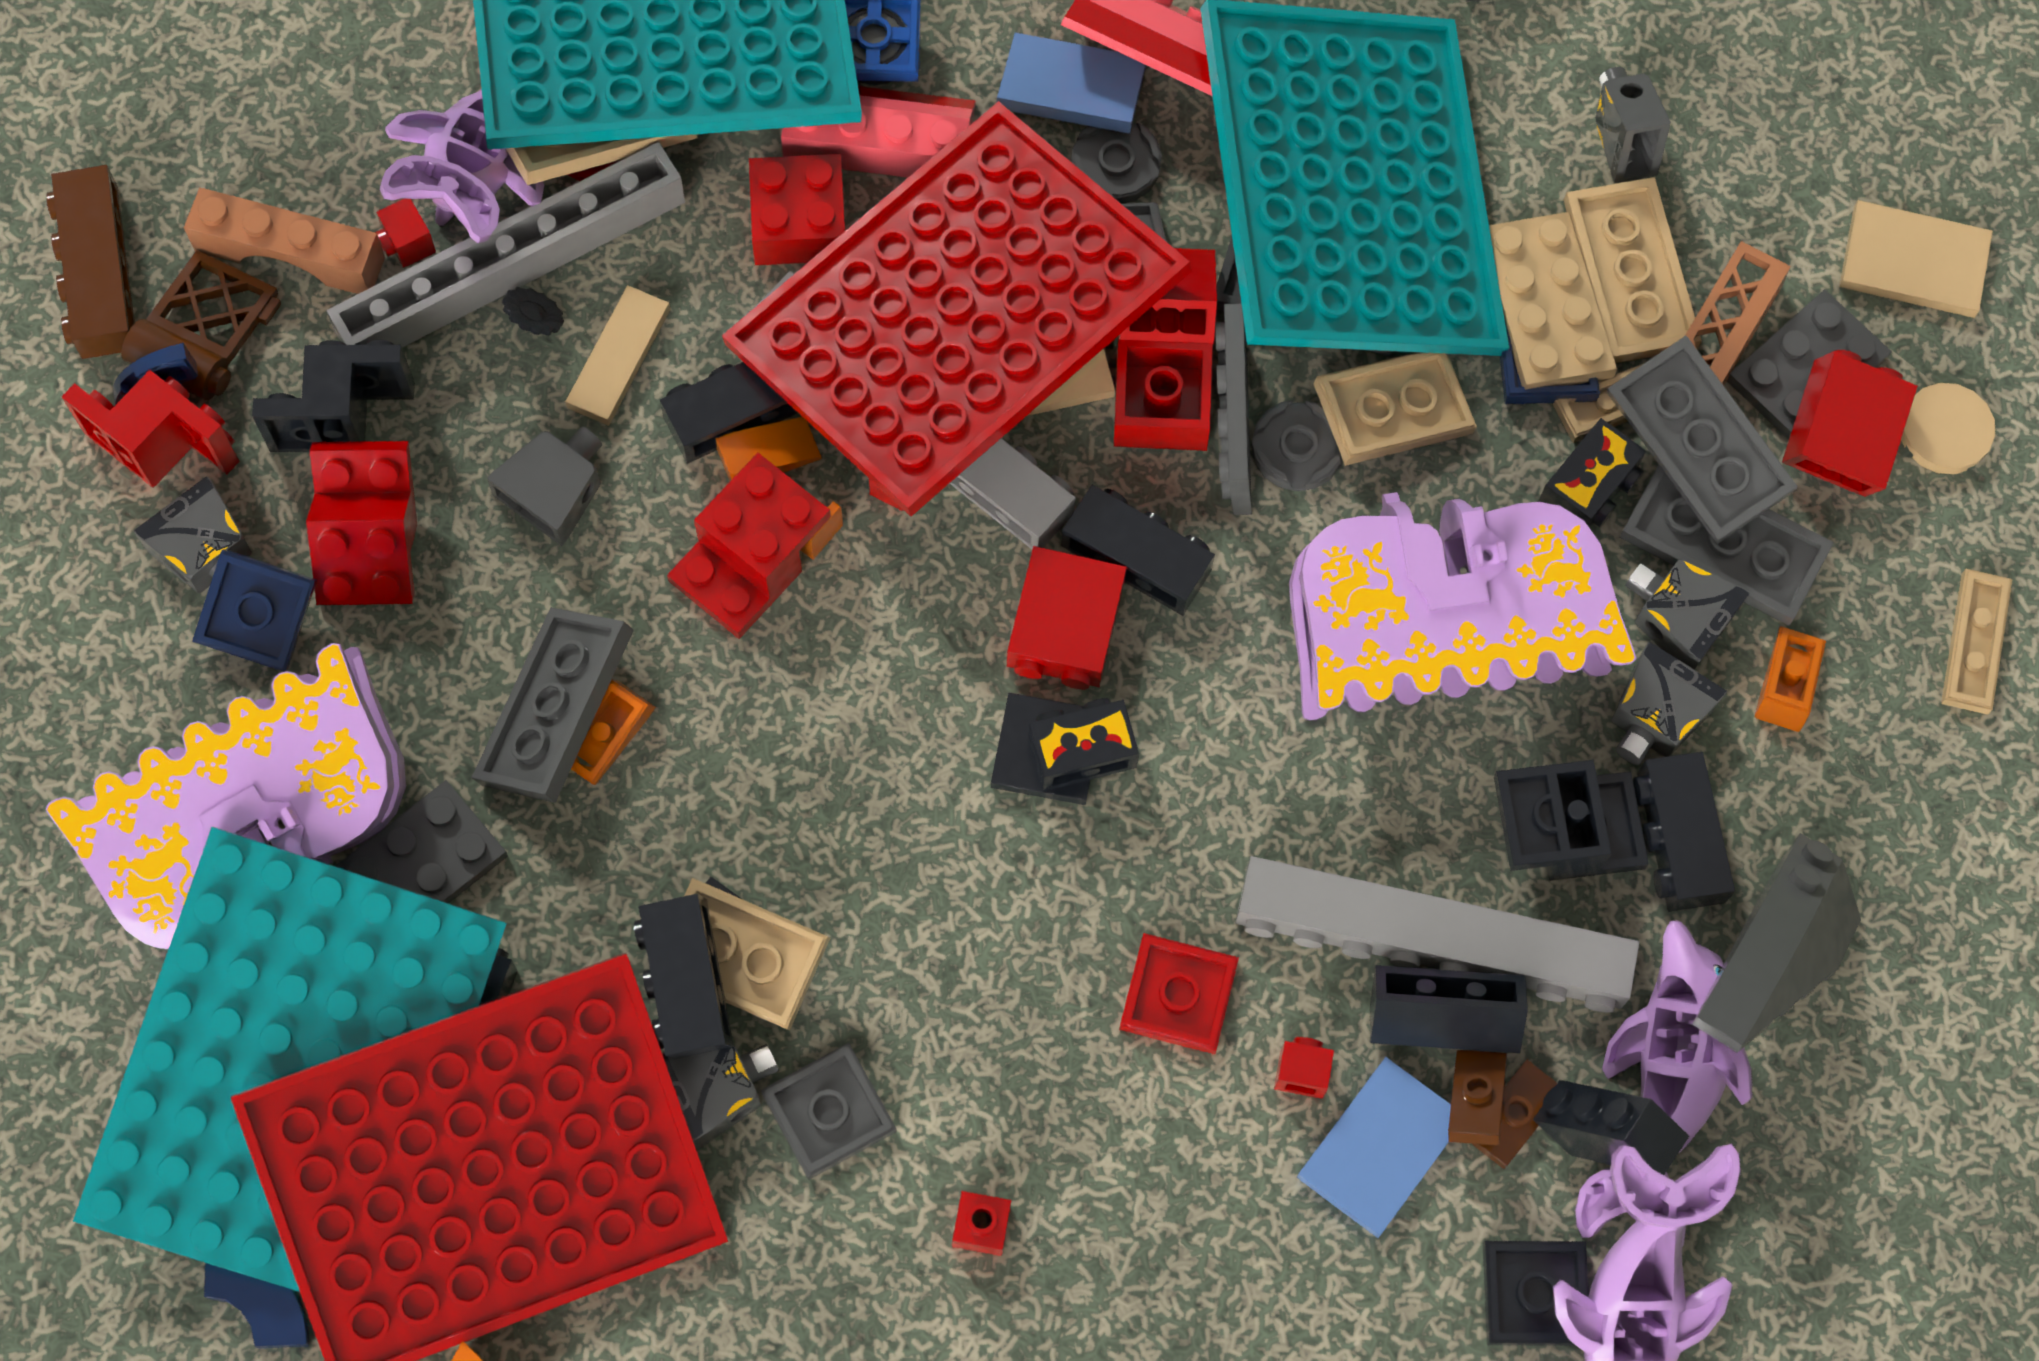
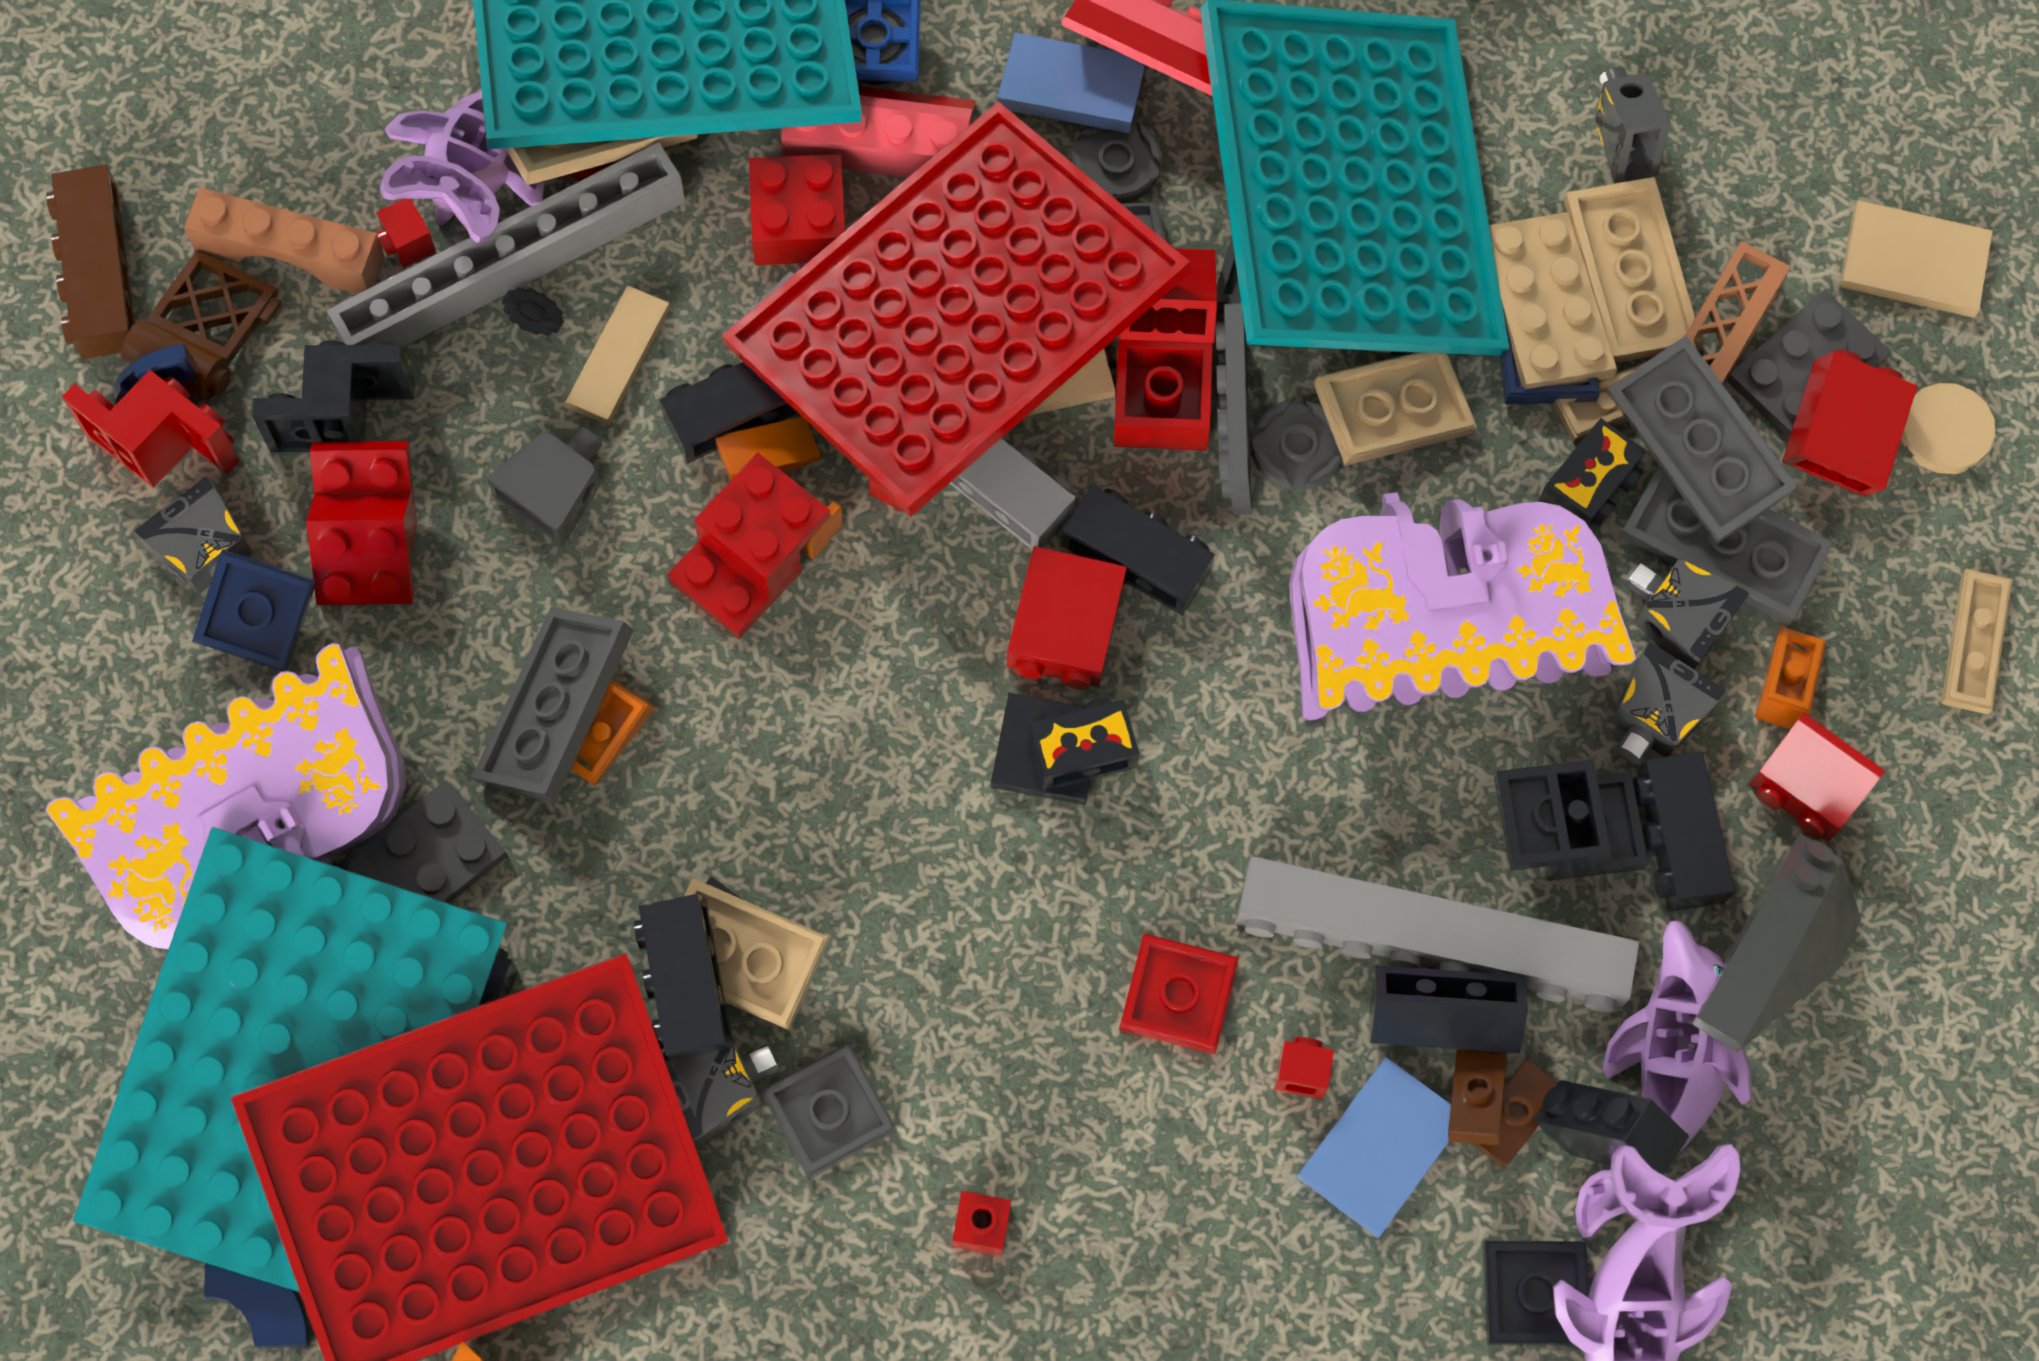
(1816, 778): none -> slope

